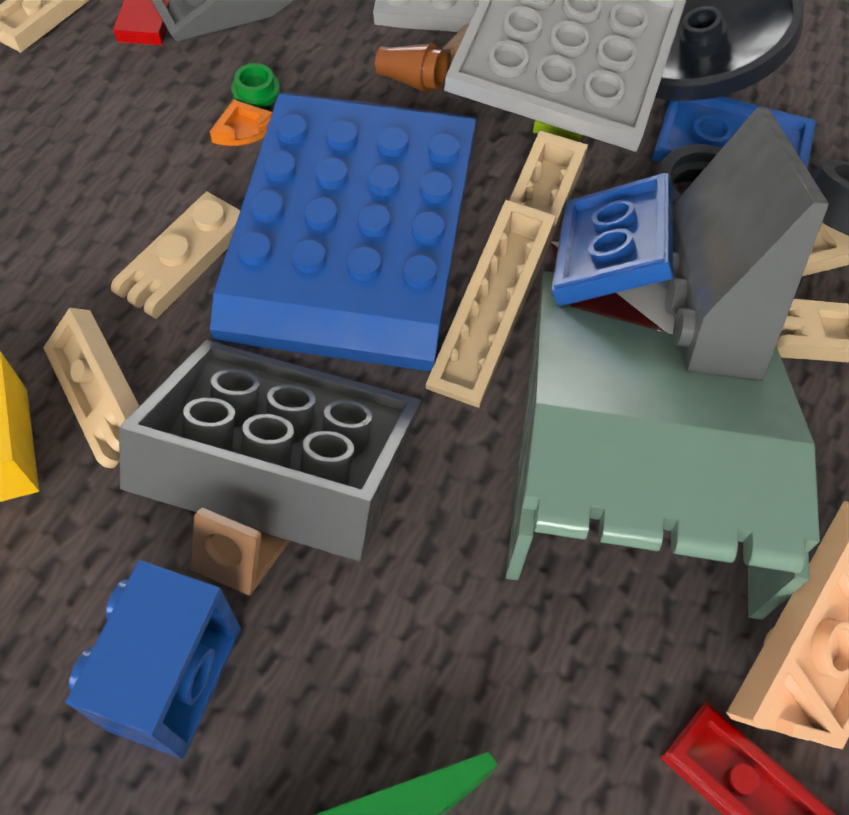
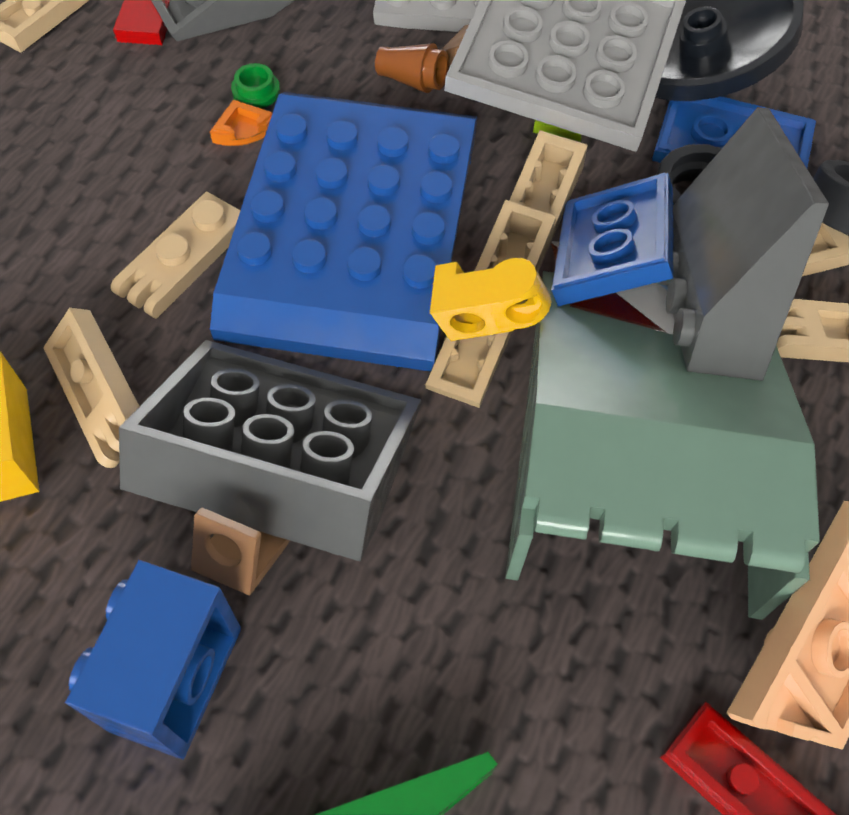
(488, 299): none -> yellow leg

